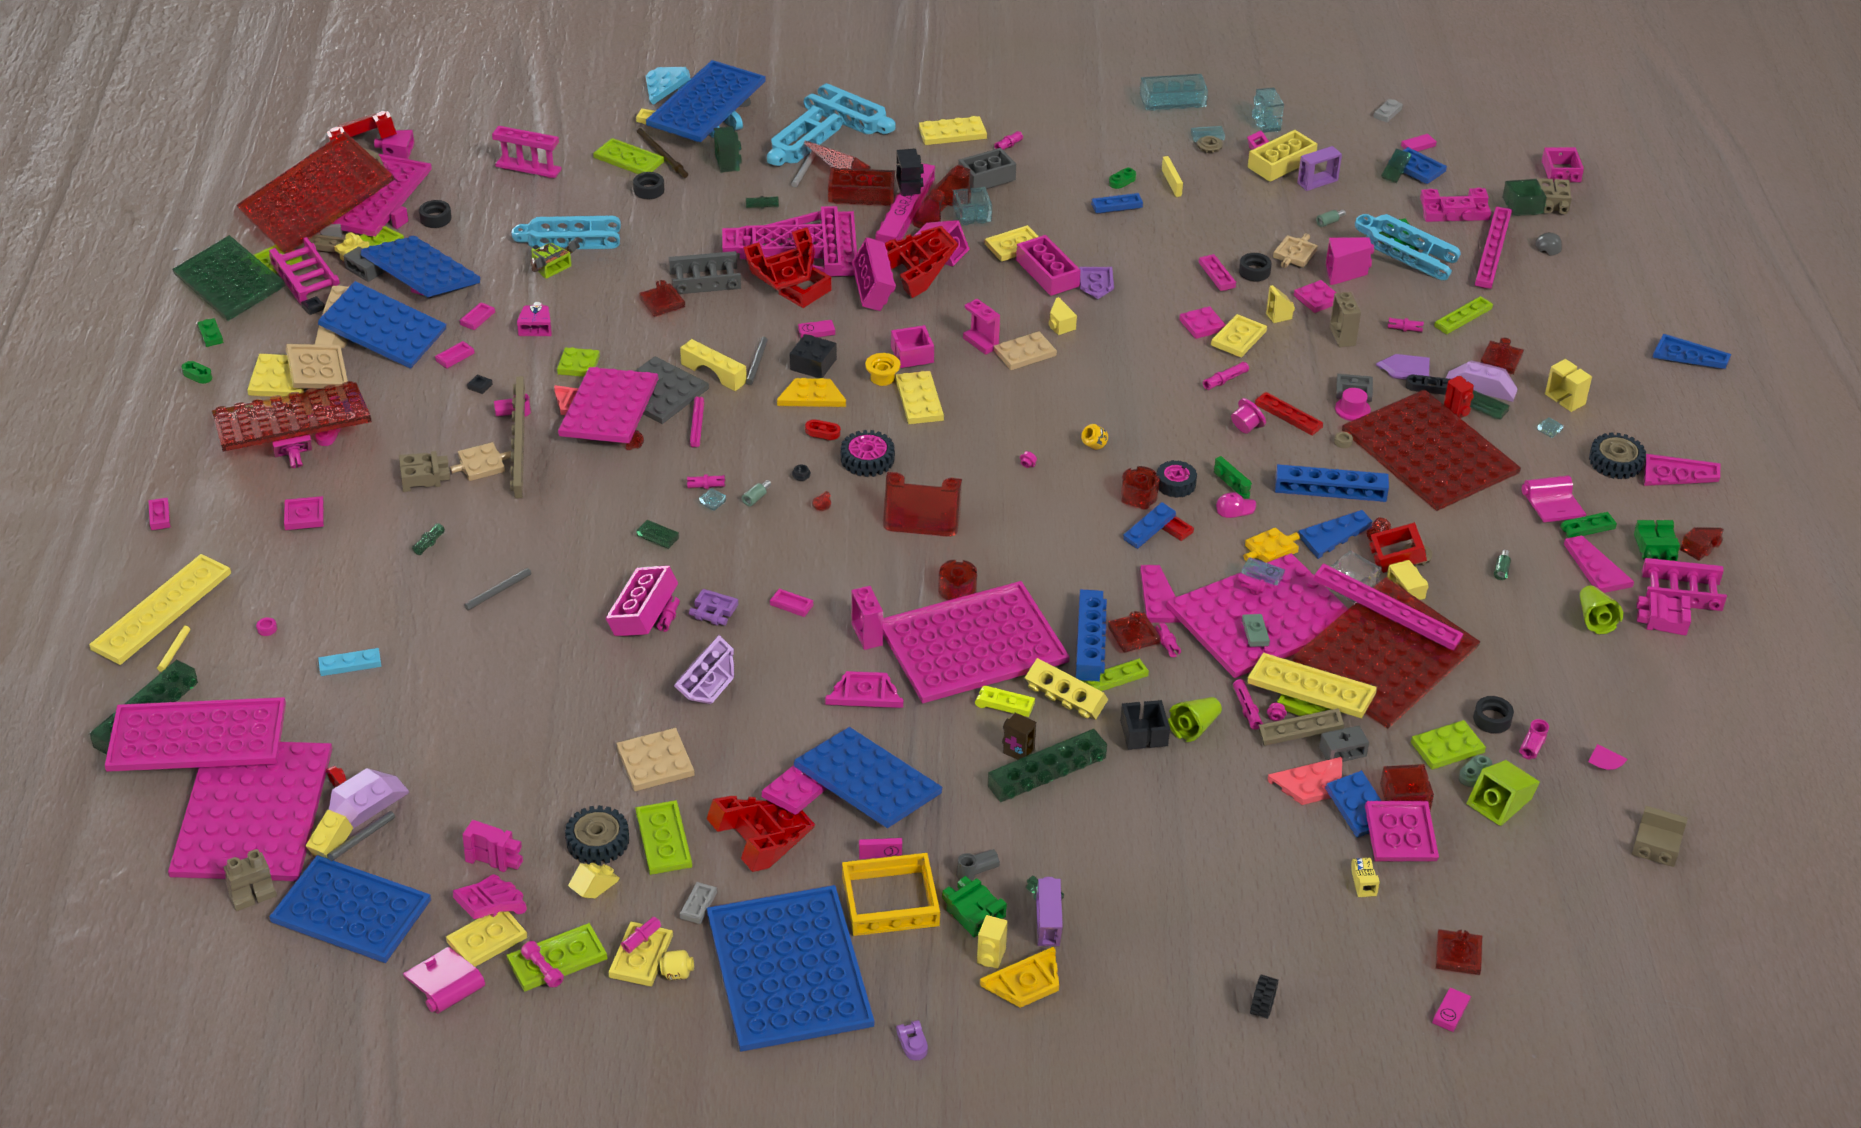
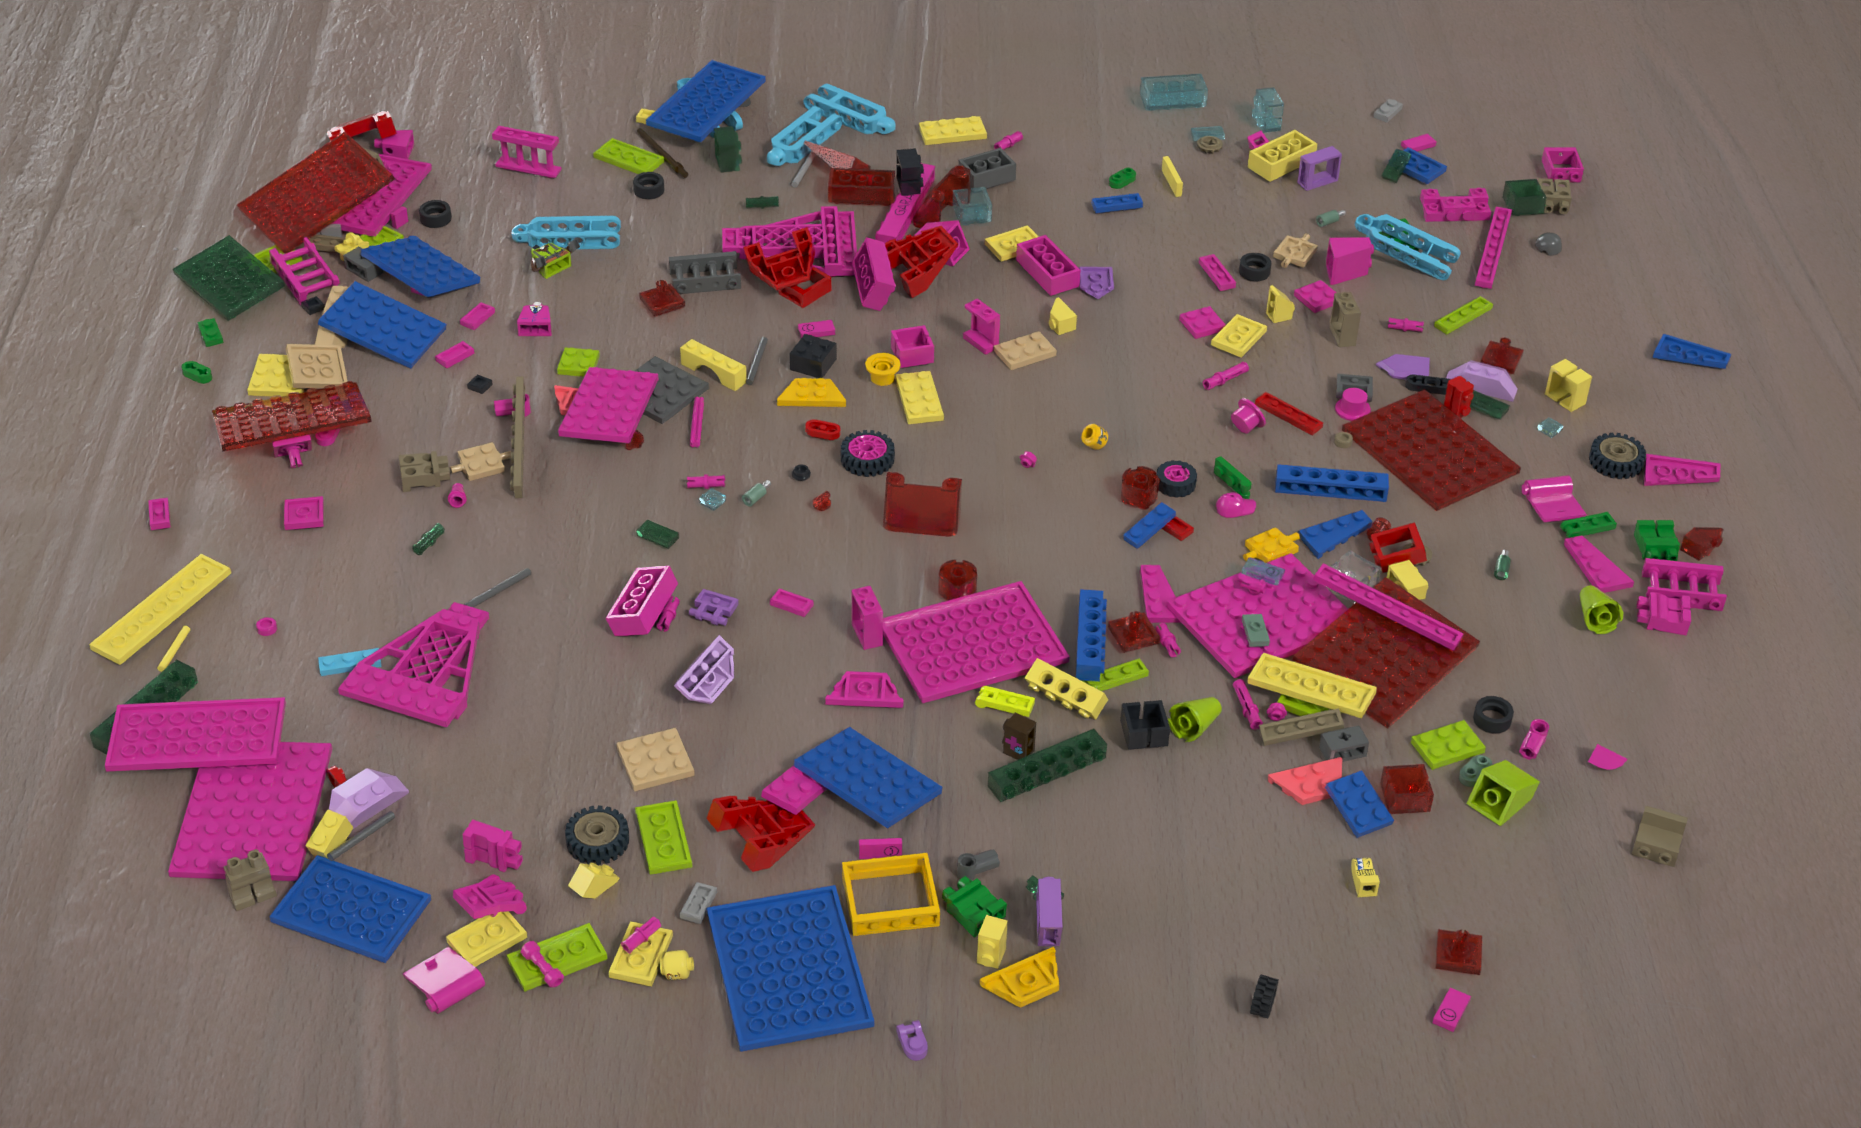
(412, 695): none -> dark pink wing
(457, 496): none -> dark pink cone
(664, 81): medium azure plate -> none
(1401, 831): dark pink plate -> none

